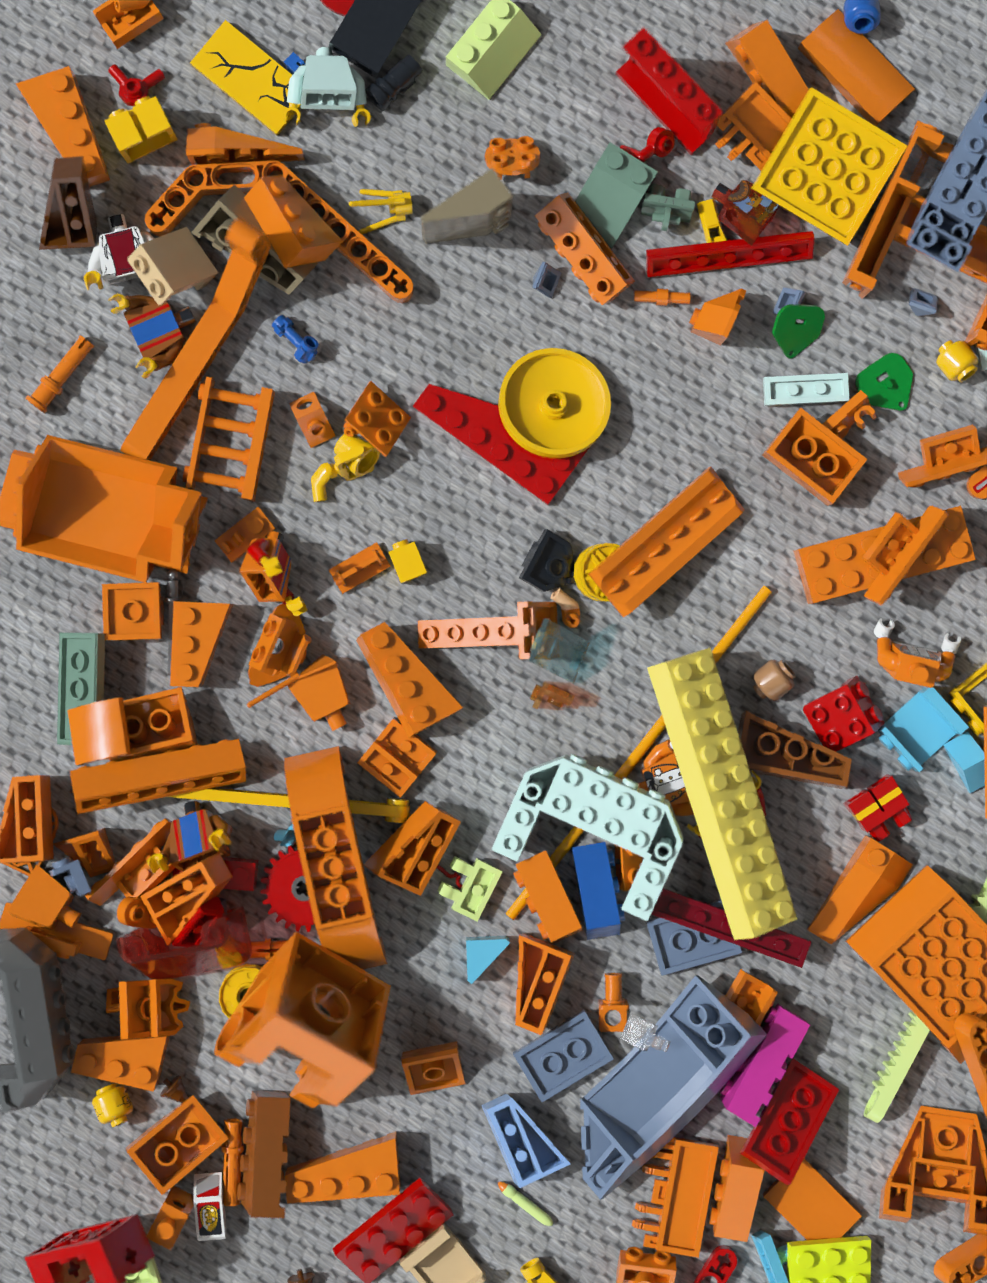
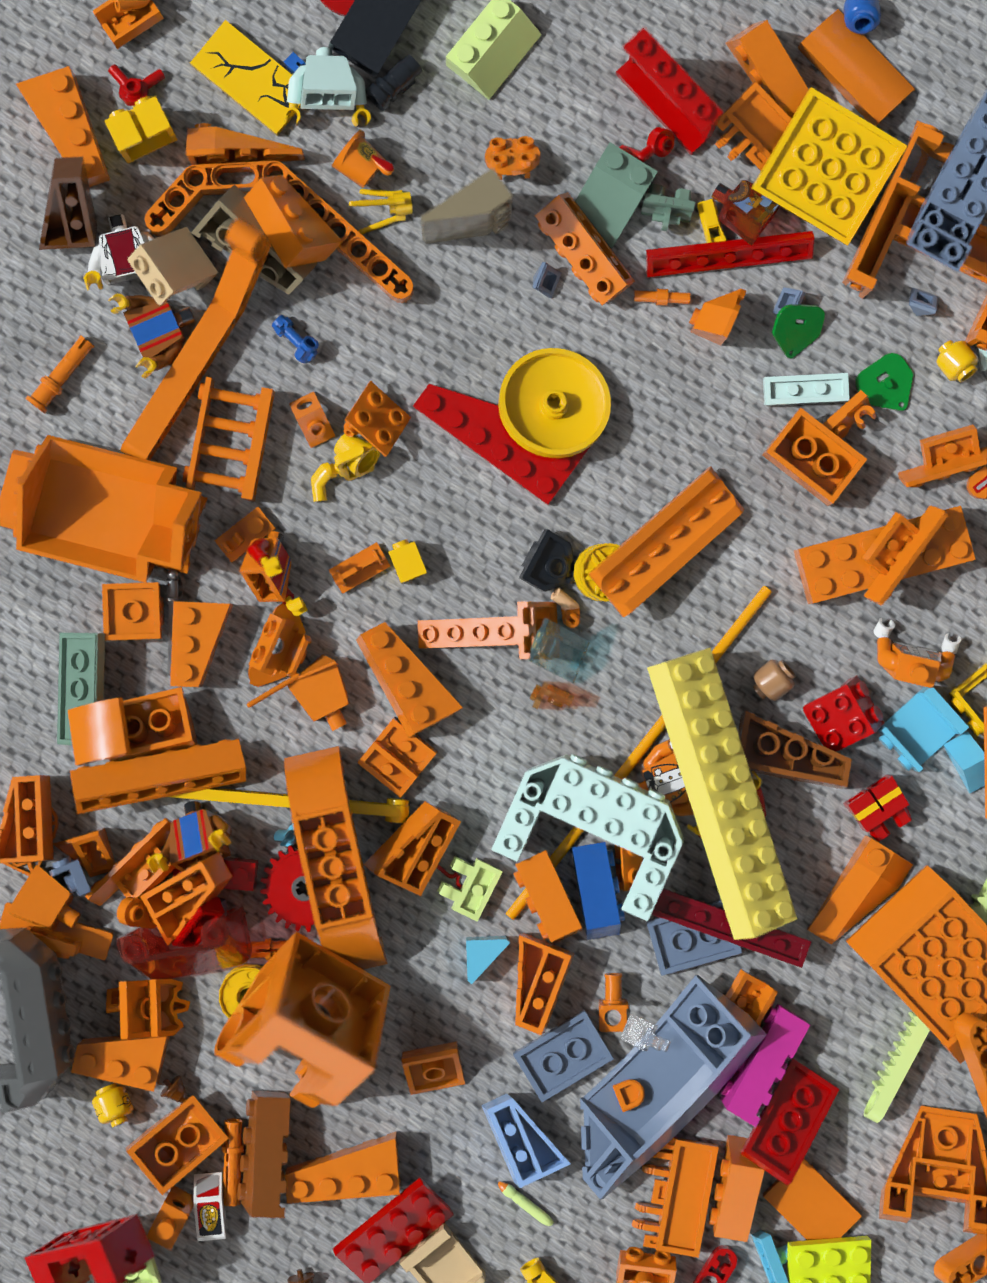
(361, 161): none -> orange hat
(629, 1094): none -> orange tile

